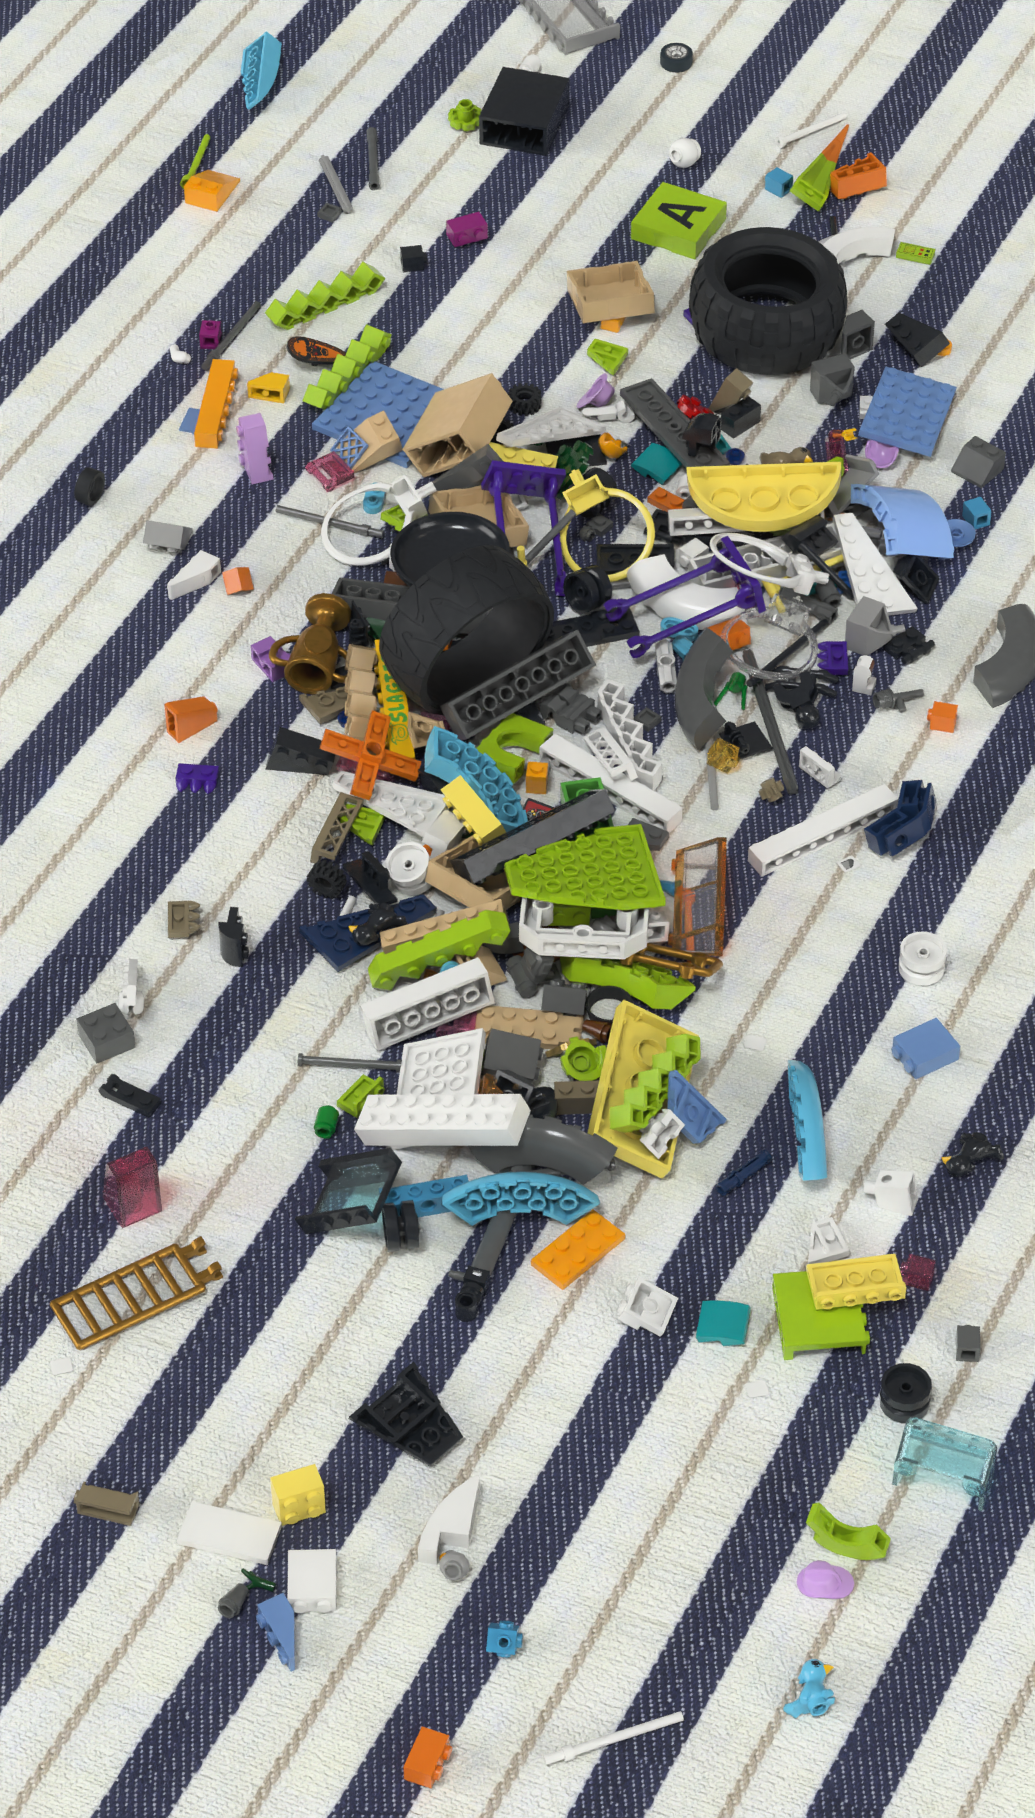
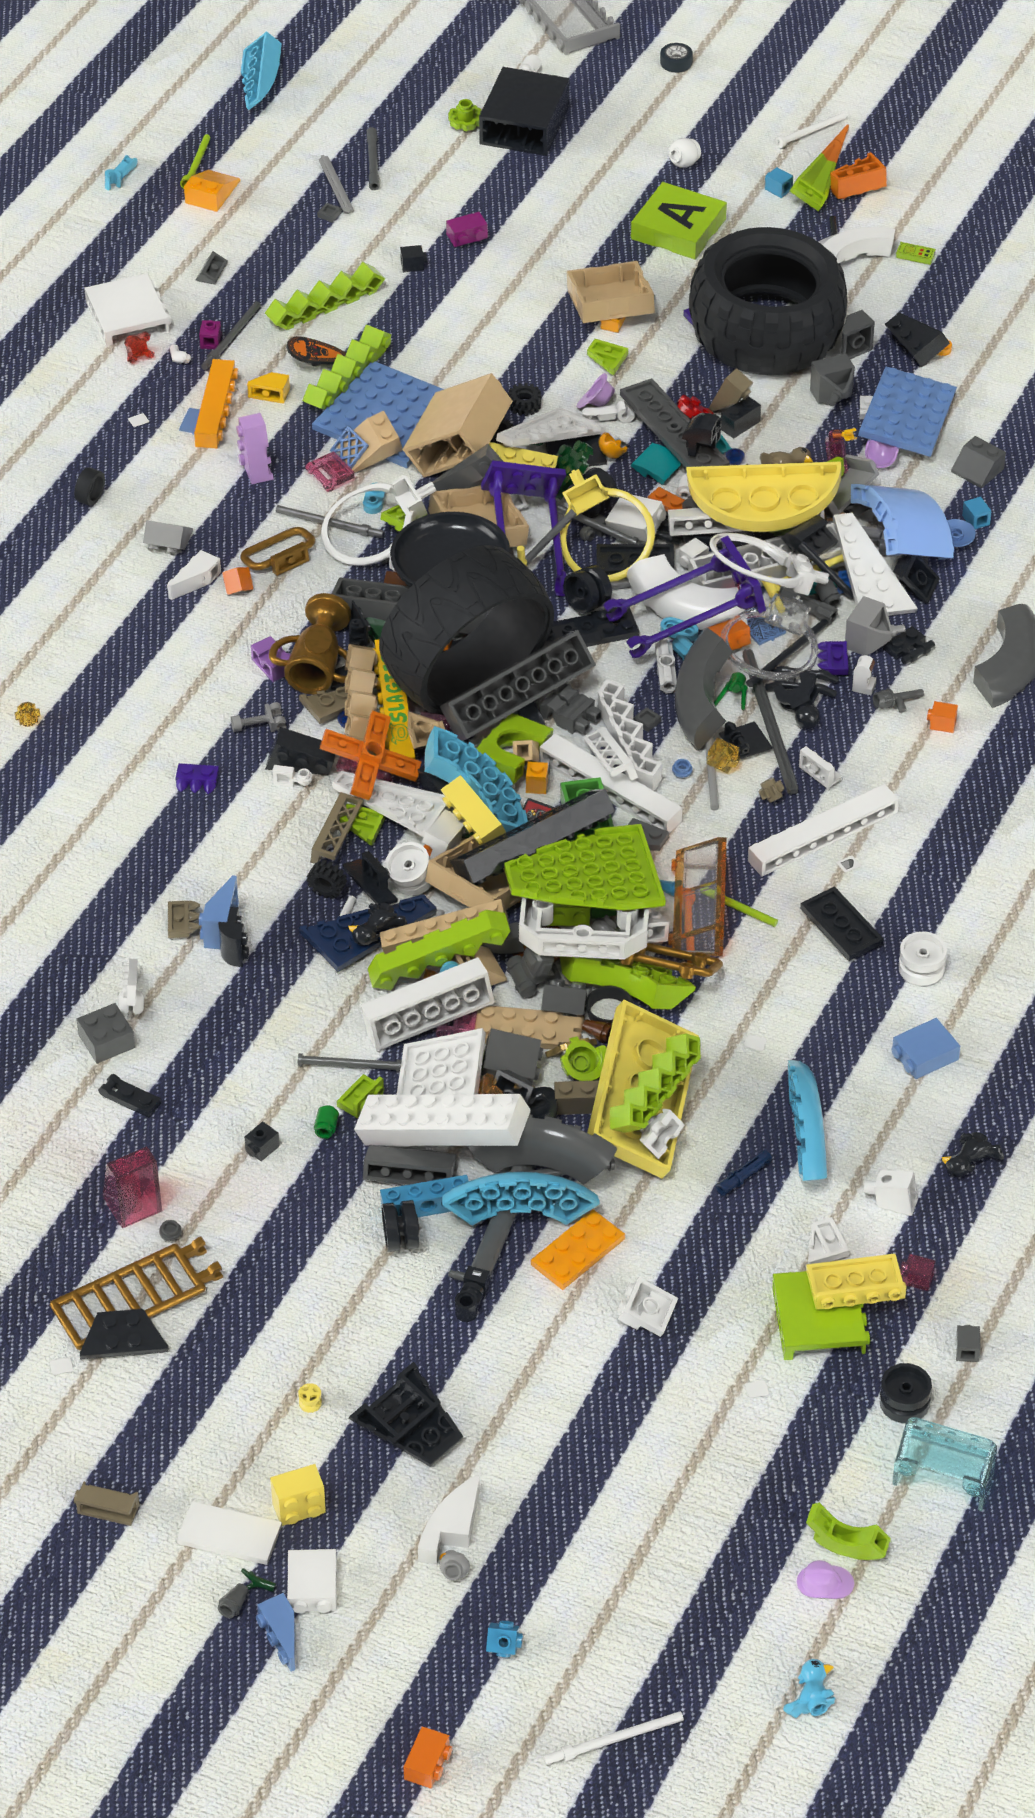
(27, 714): none -> clear yellow gear
(114, 176): none -> medium azure piece
(122, 1335): none -> black wing
(126, 306): none -> white panel
(137, 346): none -> clear red rock
(138, 420): none -> white sticker
(170, 1230): none -> dark grey plate
(189, 717): orange slope -> none
(212, 269): none -> dark grey slope
(217, 911): none -> medium blue slope
(261, 1141): none -> black brick
(271, 711): none -> light grey bar
(285, 559): none -> pearl gold bar
(286, 777): none -> white plate
(307, 1392): none -> light yellow wheel
(353, 1190): panel -> none
(406, 1165): none -> dark grey brick
(527, 749): none -> tan brick
(599, 526): none -> dark grey bar
(629, 519): none -> white brick
(682, 768): none -> medium blue plate
(692, 1109): medium blue wing -> none
(723, 1322): teal slope -> none
(750, 911): none -> lime bar
(763, 632): none -> medium blue piece
(841, 923): none -> black plate
(906, 823): dark blue brick -> none

